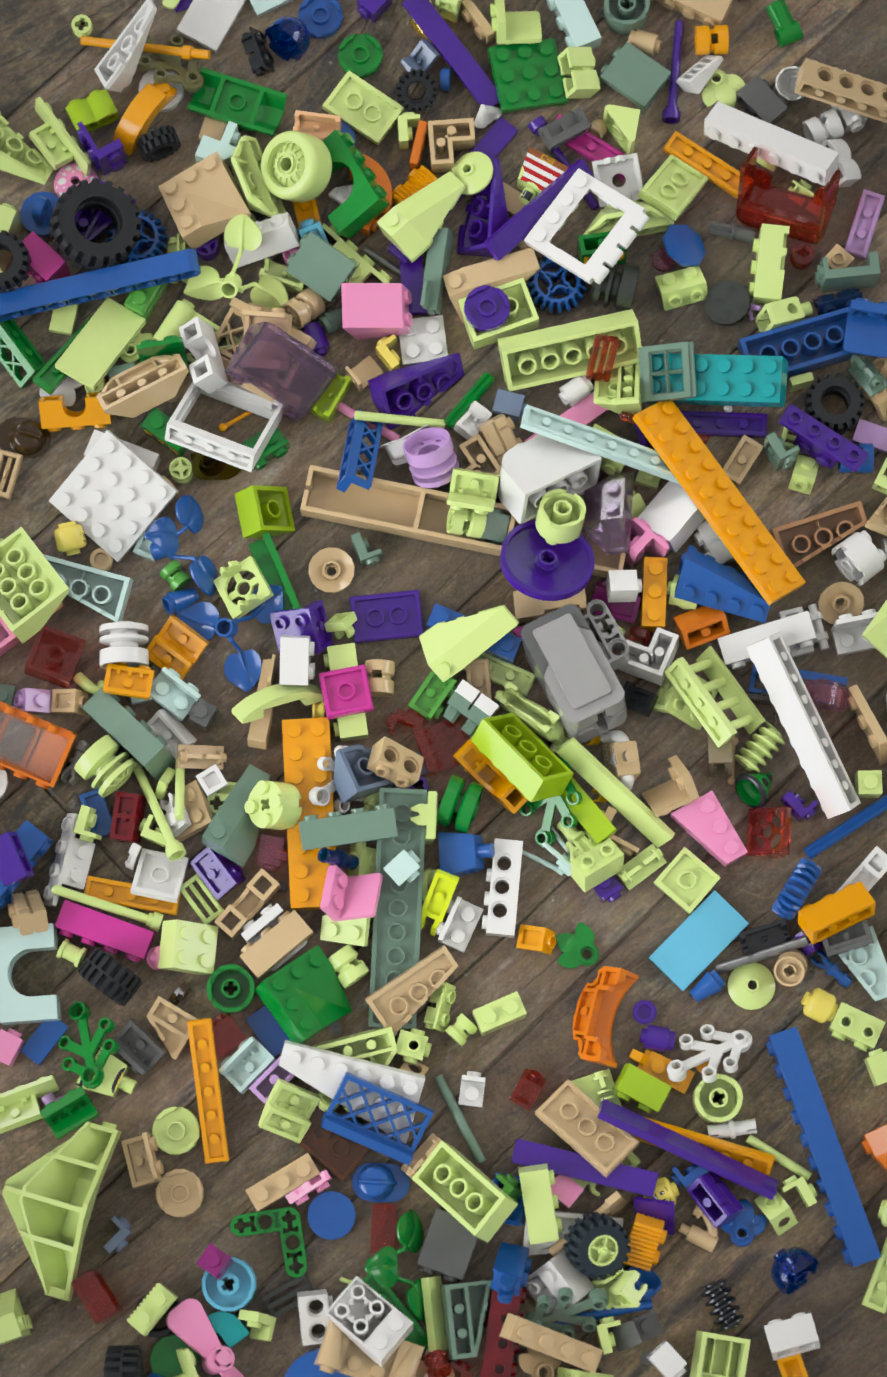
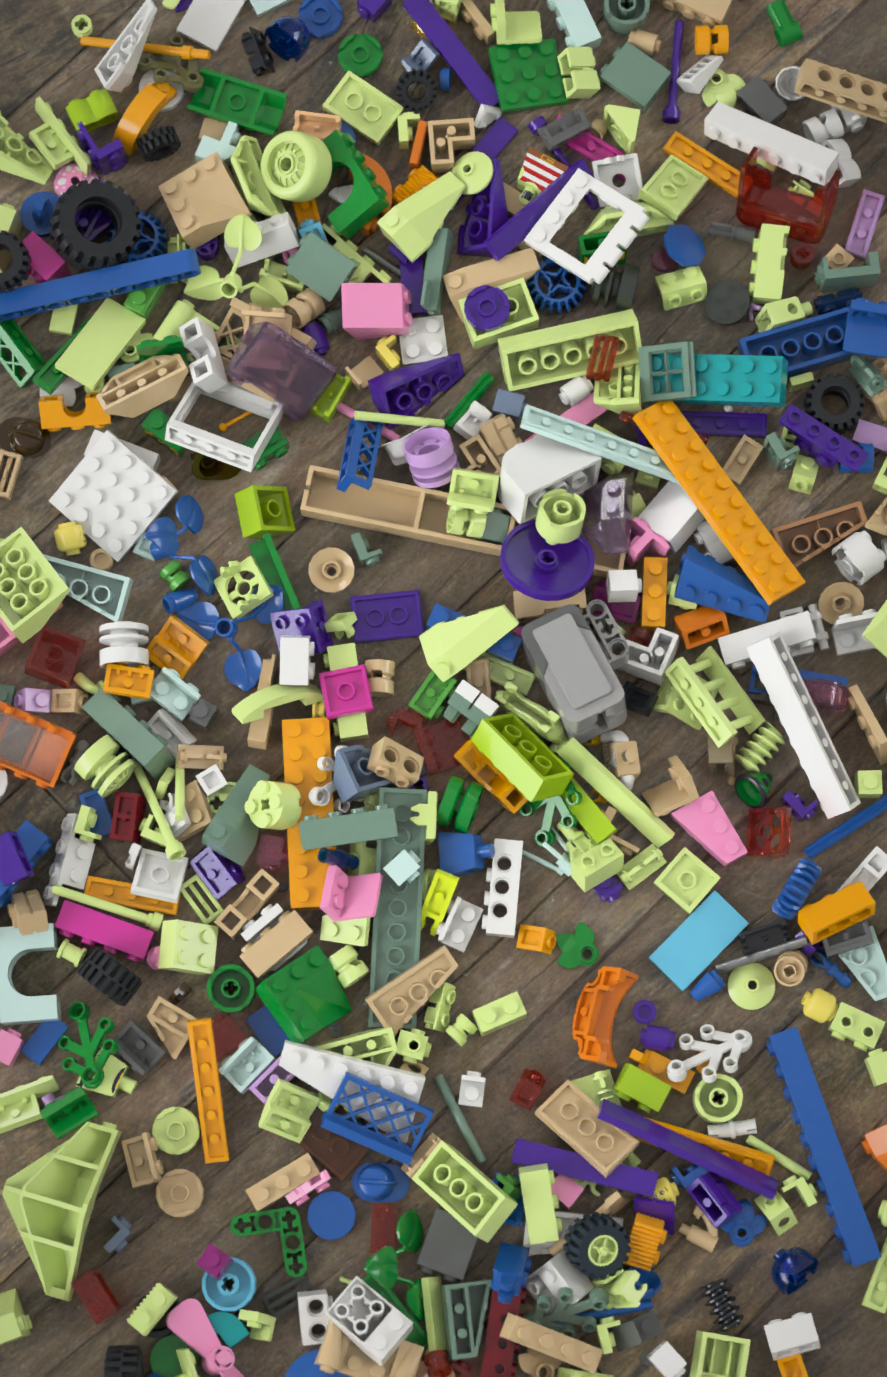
(179, 465): yellowish green wheel -> none

